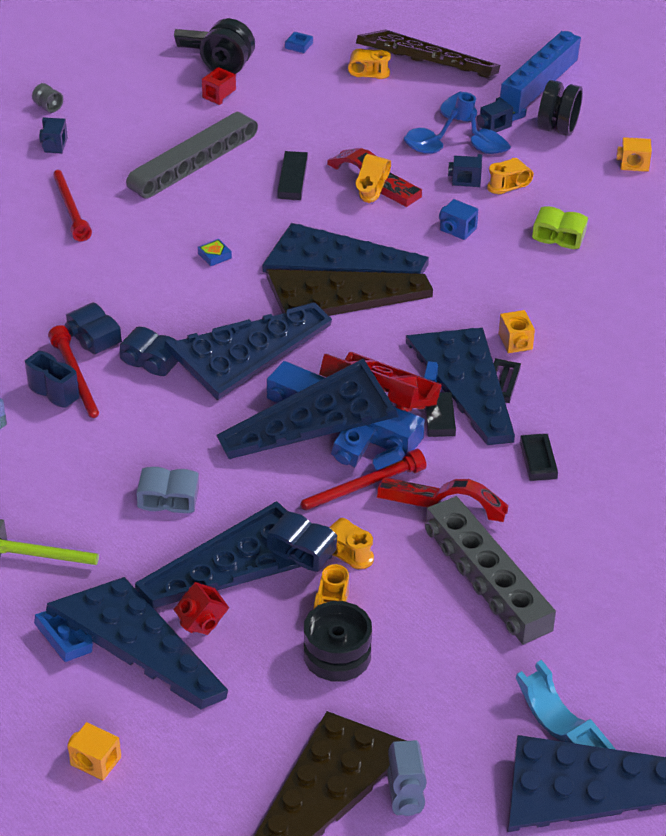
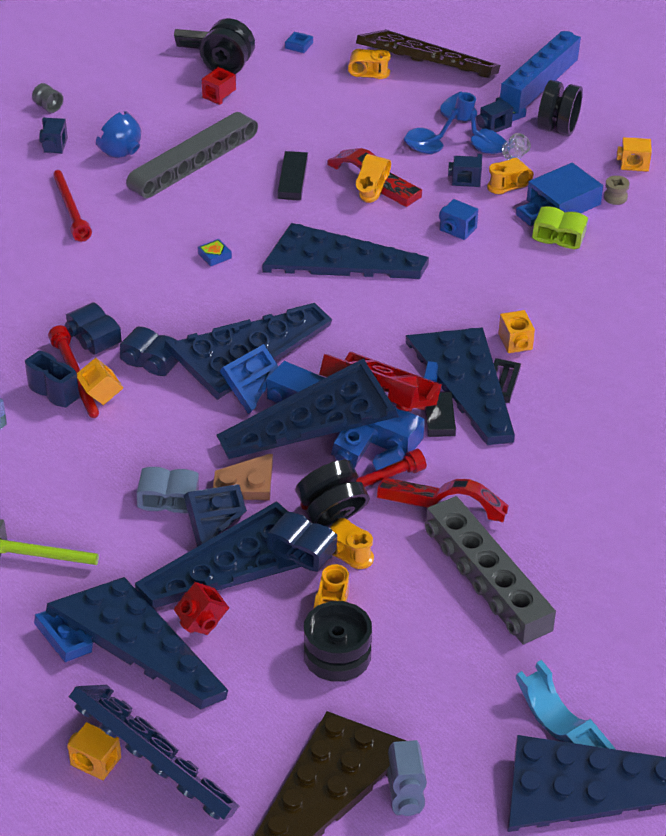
(99, 381): none -> light orange brick
(120, 136): none -> blue cylinder
(146, 741): none -> dark blue wing
(213, 510): none -> dark blue wing
(249, 376): none -> blue wing
(252, 476): none -> nougat wing
(332, 493): none -> black wheel
(345, 291): dark brown wing -> none
(516, 141): none -> clear wheel
(529, 212): none -> blue tile
(538, 457): black tile -> none
(566, 189): none -> blue brick
(616, 190): none -> dark tan wheel

